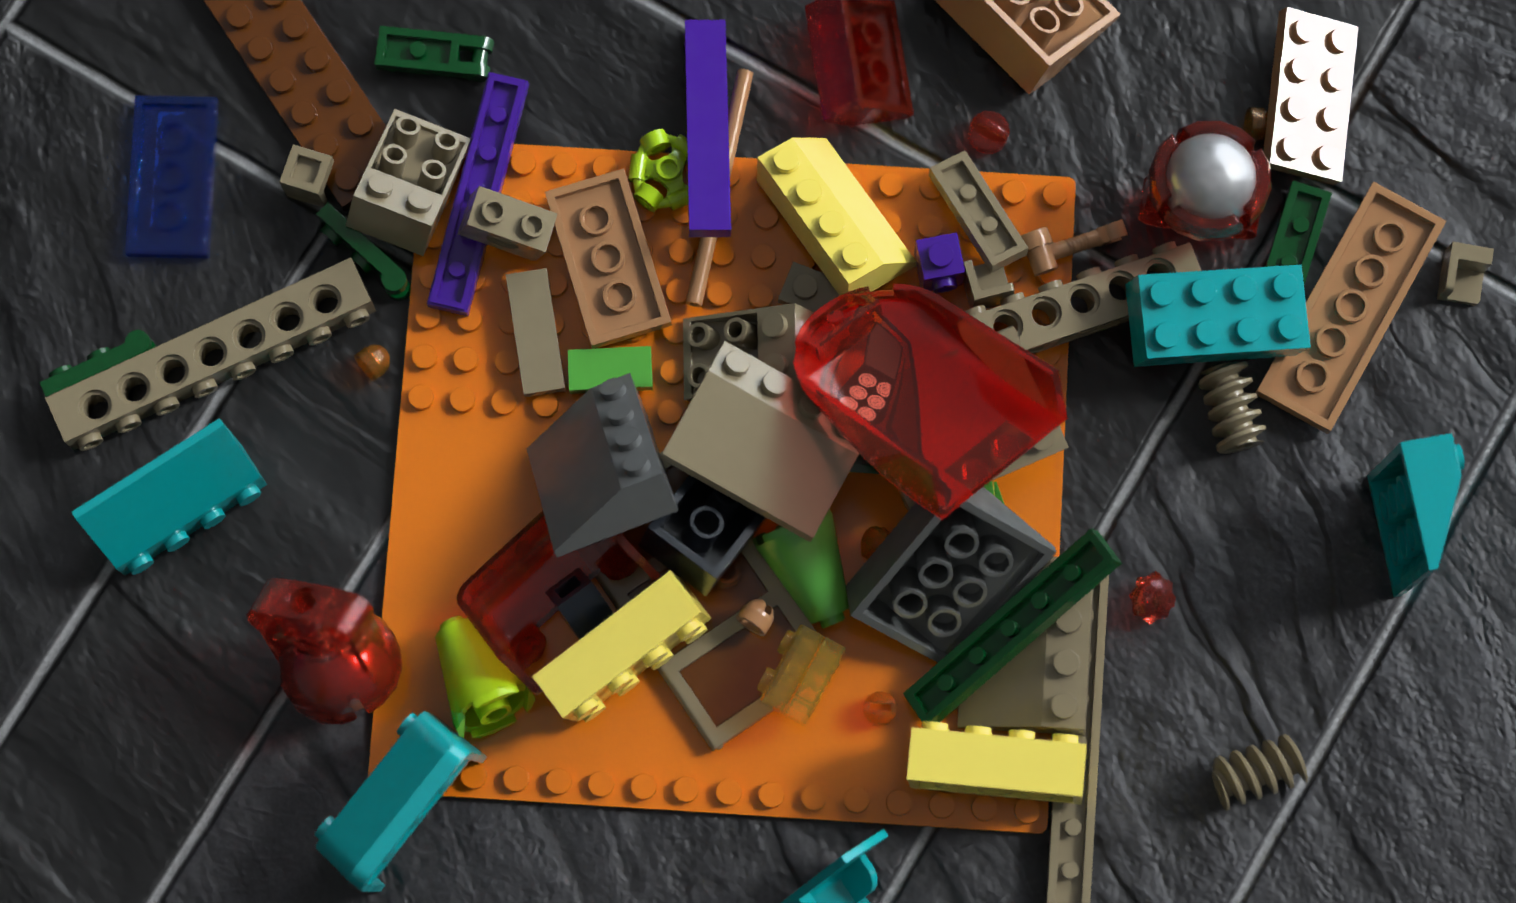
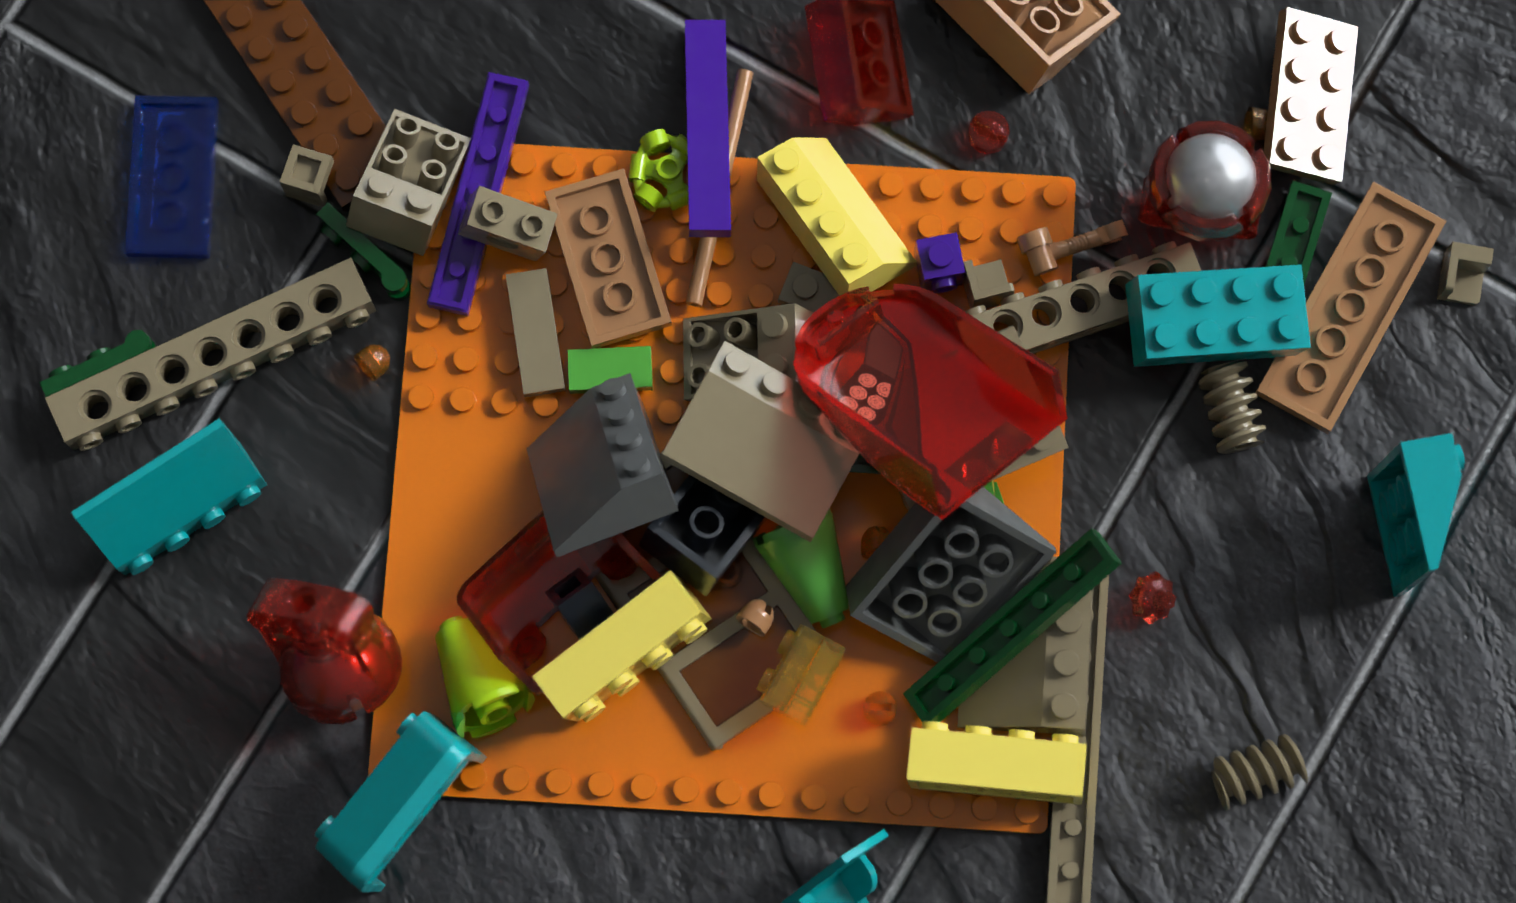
(433, 53): dark green plate -> none
(978, 211): dark tan plate -> none

